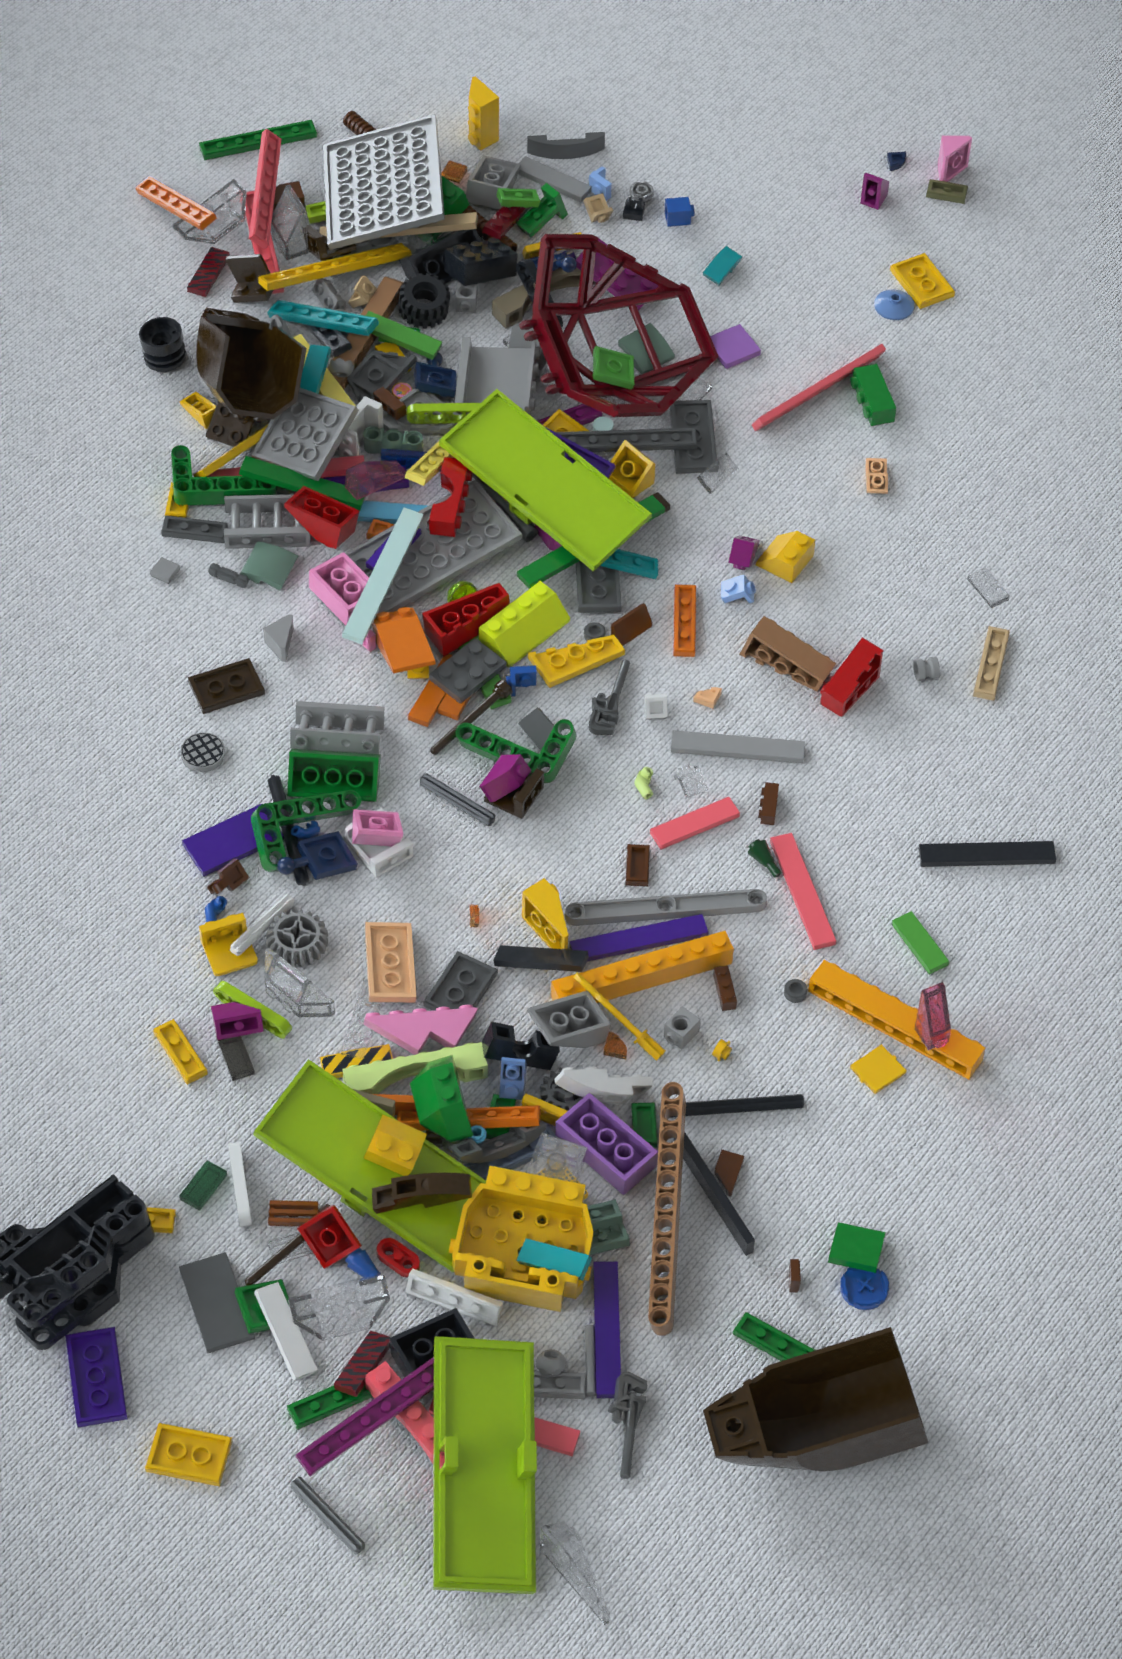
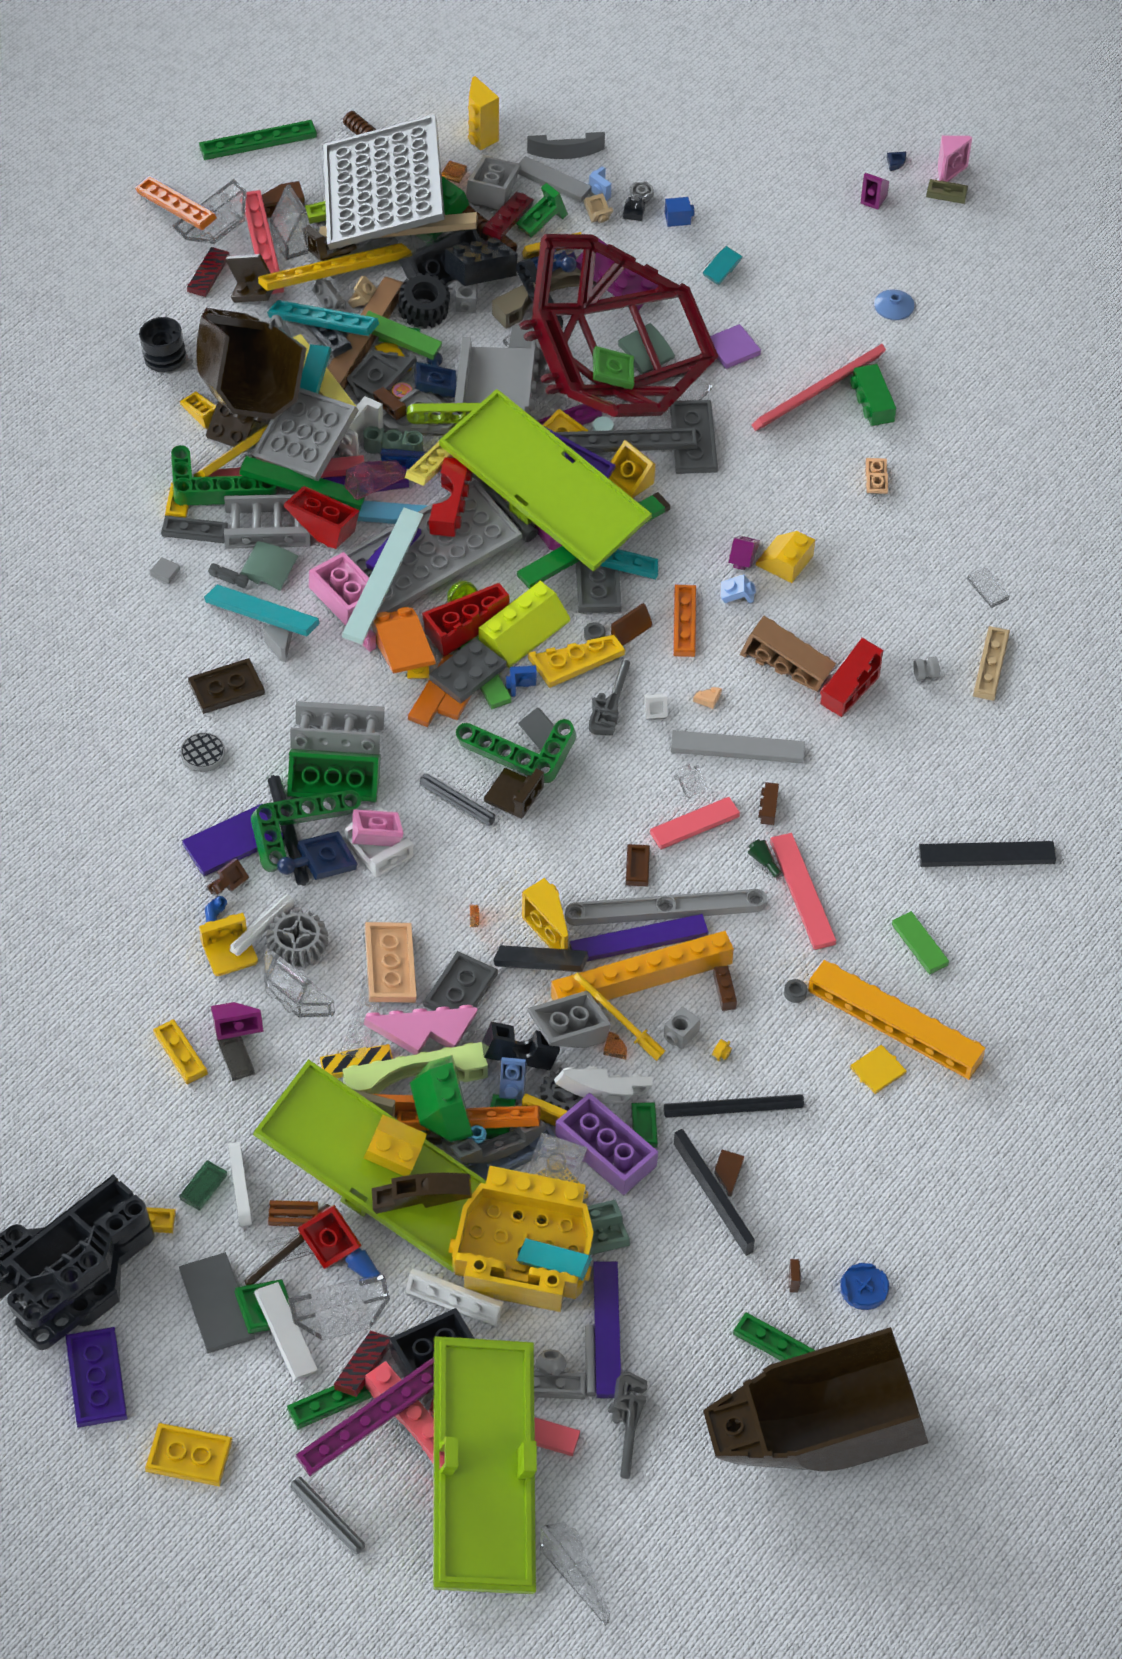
(262, 610): none -> teal tile
(265, 189): coral tile -> none
(271, 1020): lime beam -> none
(311, 830): blue arm -> none
(340, 367): light grey plate -> none
(377, 527): orange tile -> none
(400, 1257): red plate -> none
(500, 691): dark brown piece -> none
(505, 776): magenta slope -> none
(518, 197): bright green plate -> none
(642, 781): yellowish green arm -> none
(671, 1216): medium nougat beam -> none
(717, 473): clear tile -> none
(856, 1247): green tile -> none
(922, 280): yellow tile -> none
(933, 1017): clear pink slope -> none

